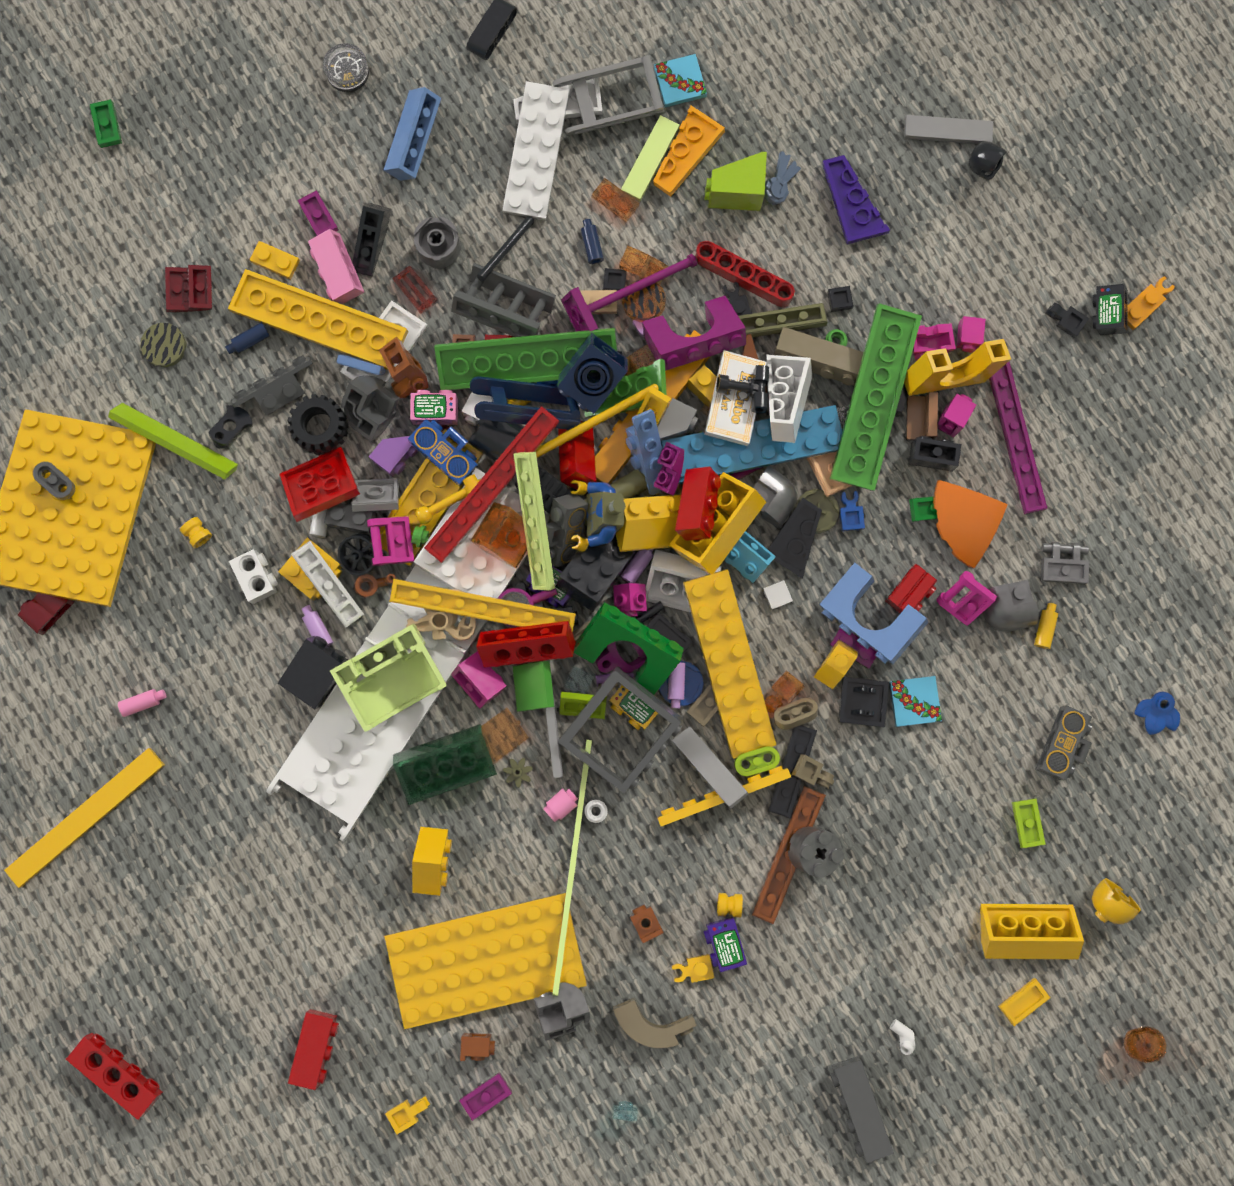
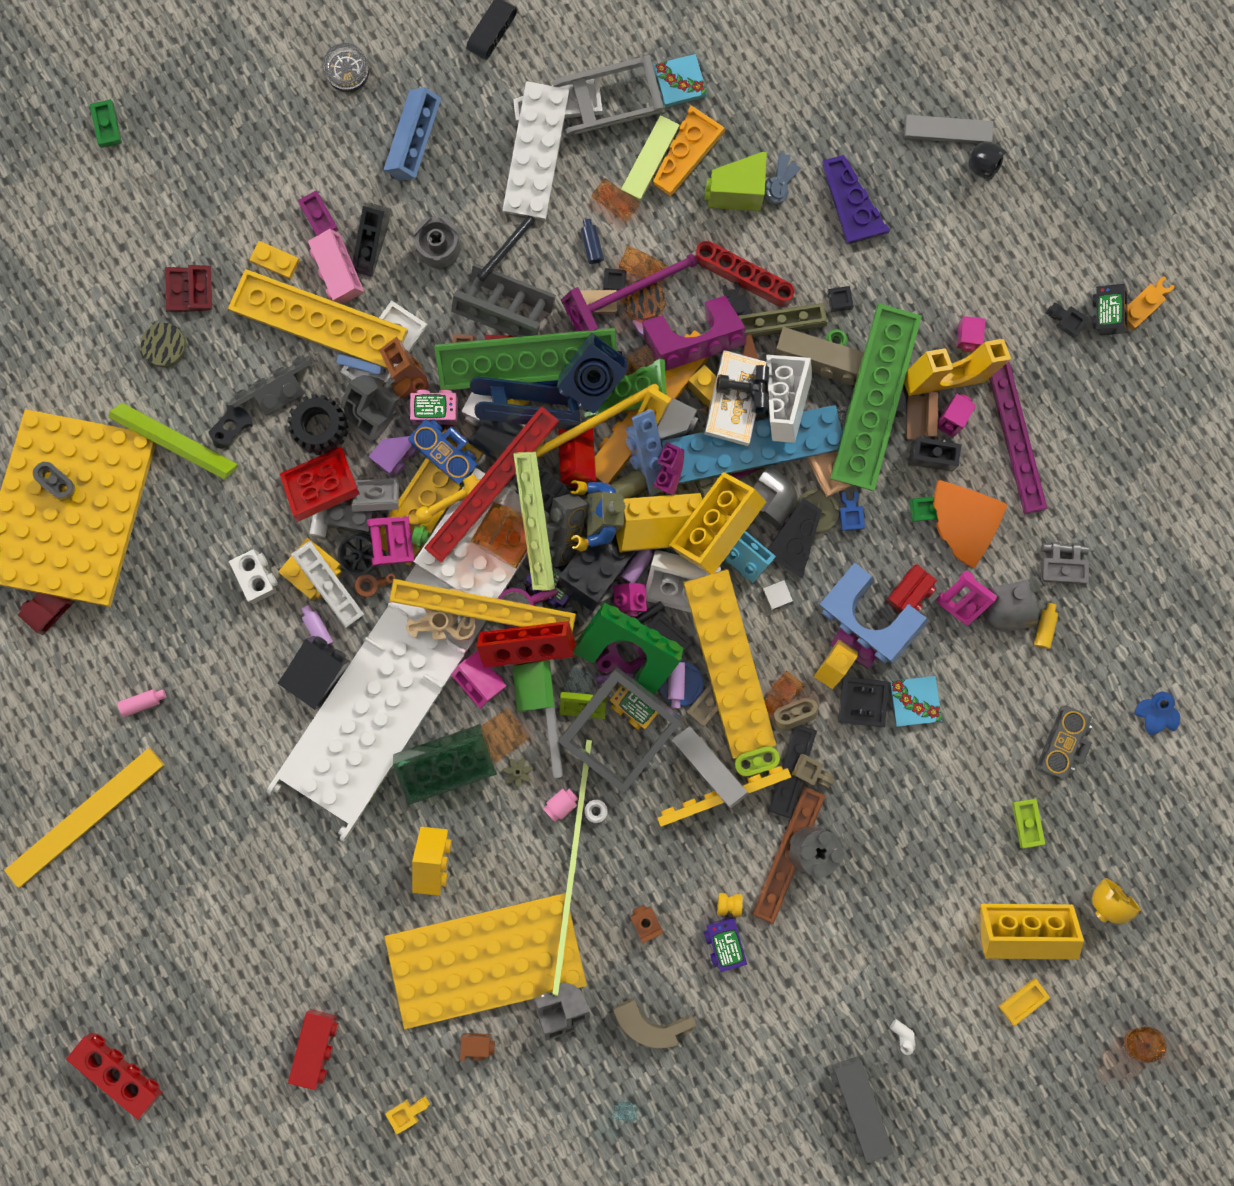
(195, 532): yellow wheel -> none
(248, 339): dark blue cylinder -> none
(392, 677): yellowish green piece -> none
(425, 303): clear red tile -> none
(485, 1096): magenta plate -> none
(698, 503): red brick -> none
(698, 968): yellow plate -> none
(933, 338): dark pink cylinder -> none

